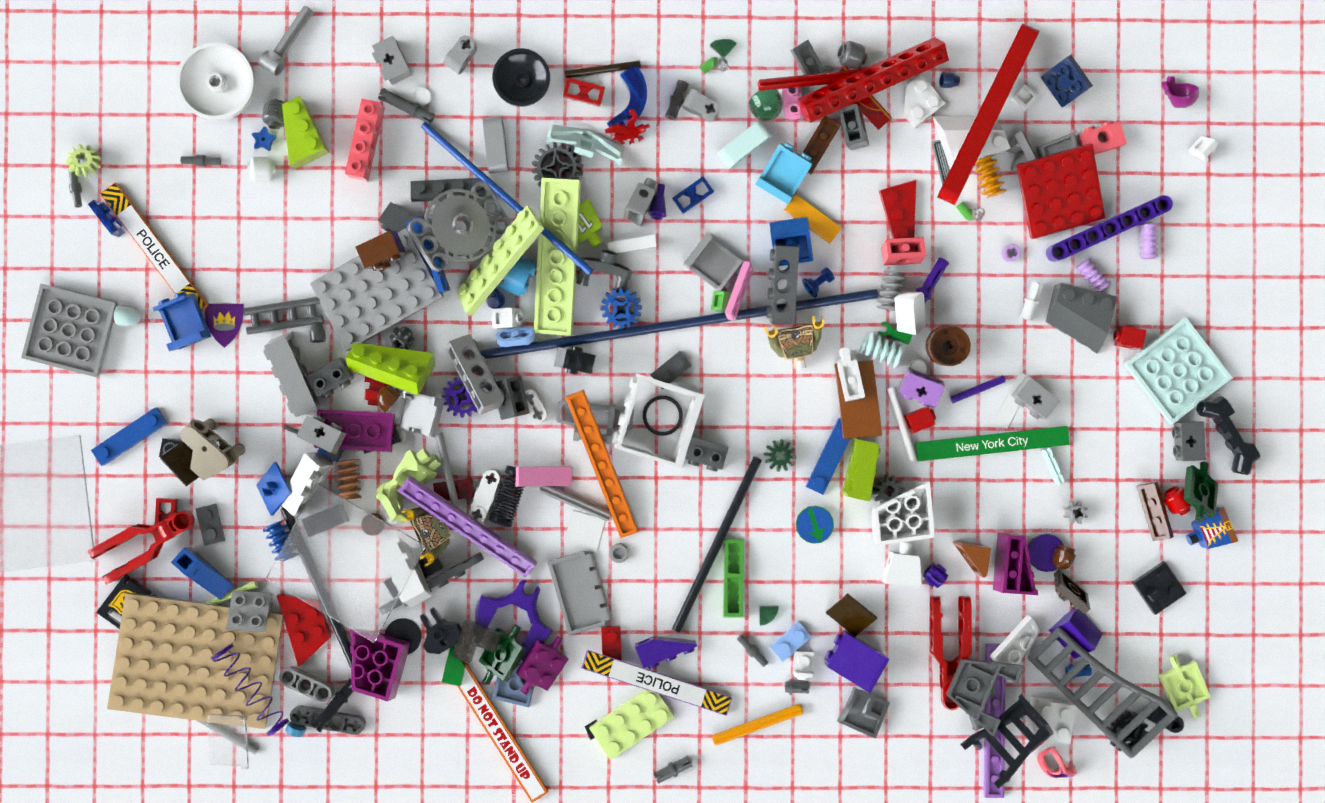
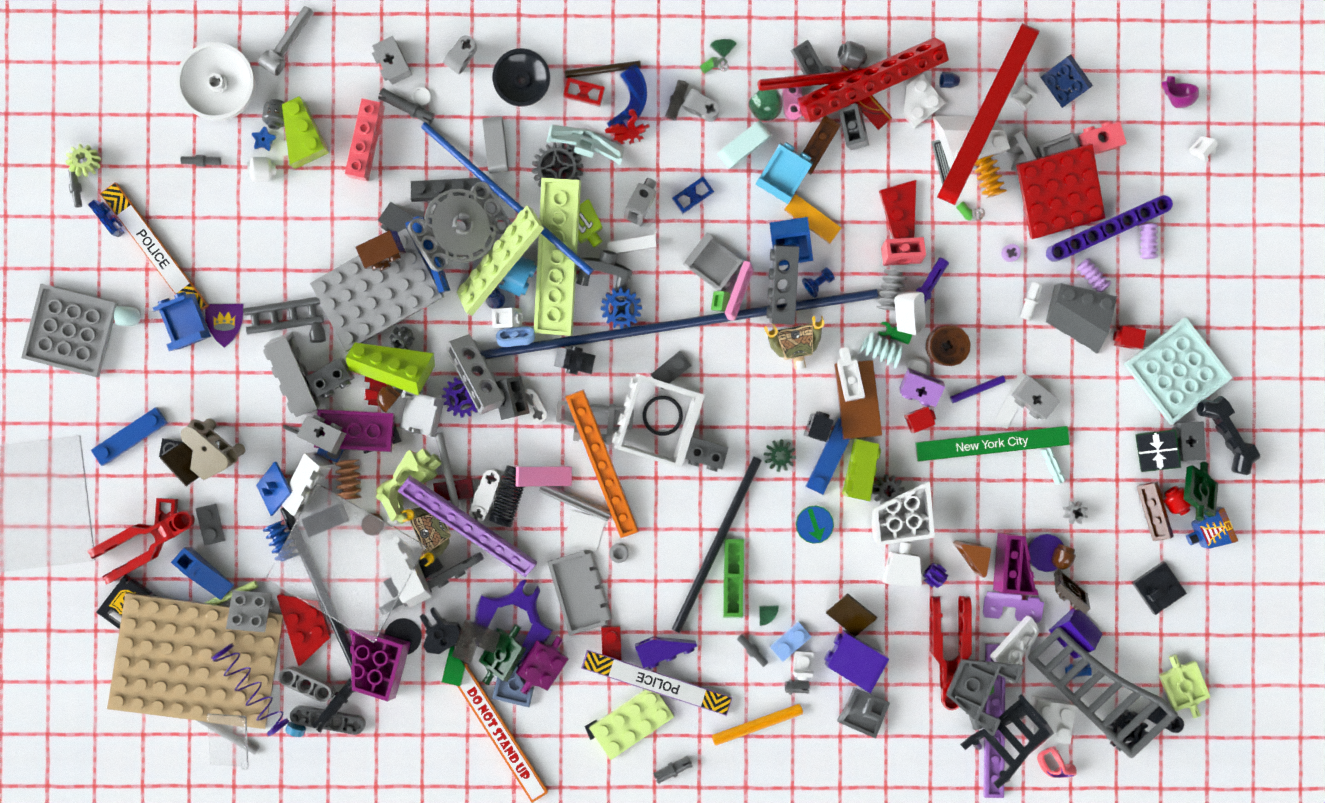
(658, 209): dark purple cone -> none
(818, 426): none -> black brick
(902, 424): white bar -> none
(995, 601): none -> medium lavender piece
(1158, 450): none -> black tile

